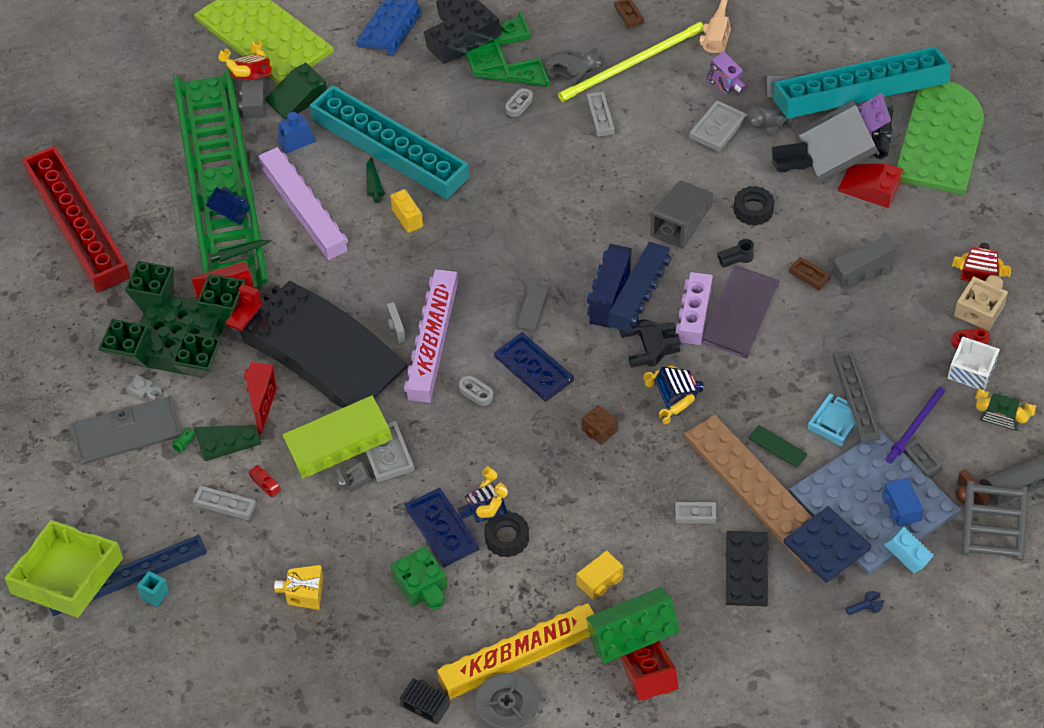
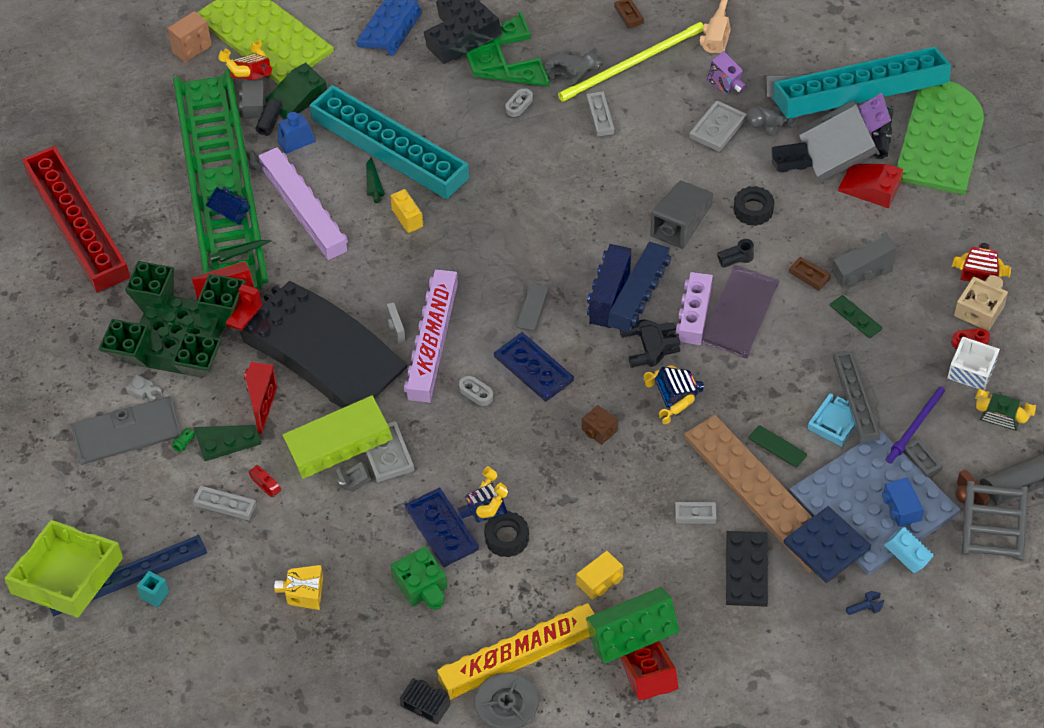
(189, 36): none -> nougat brick
(268, 117): none -> black axle
(856, 316): none -> dark green piece

